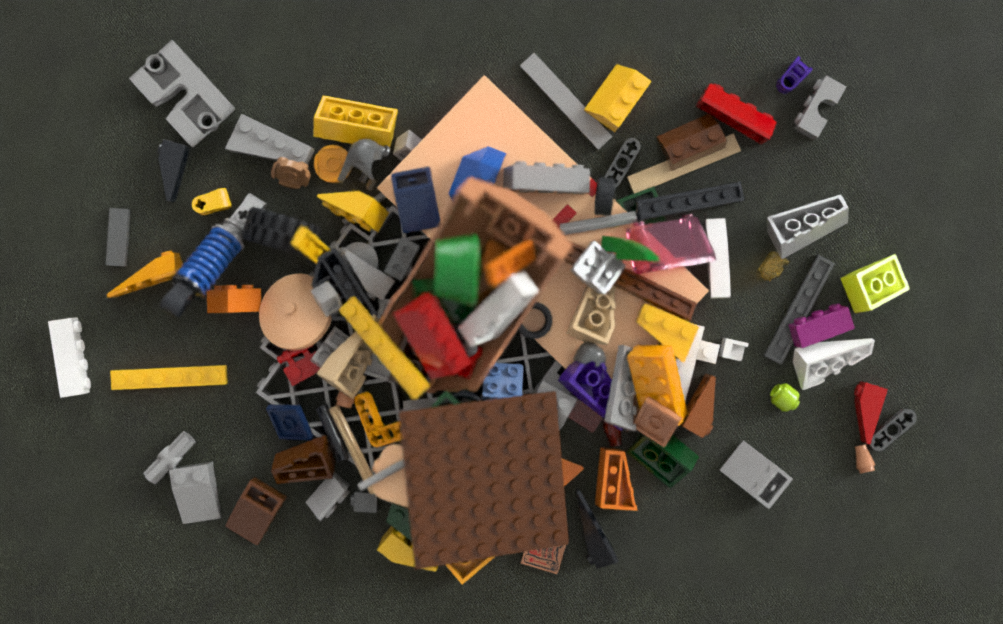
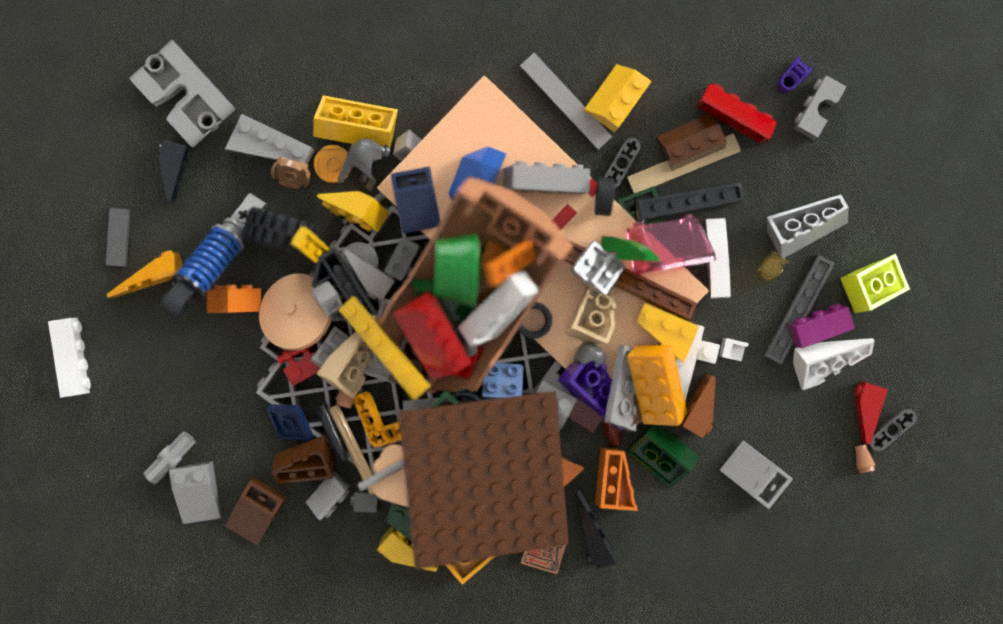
(168, 377): yellow plate -> none
(215, 201): yellow piece -> none
(598, 223): light grey axle -> none
(656, 421): nougat tile -> none
(784, 397): lime head -> none

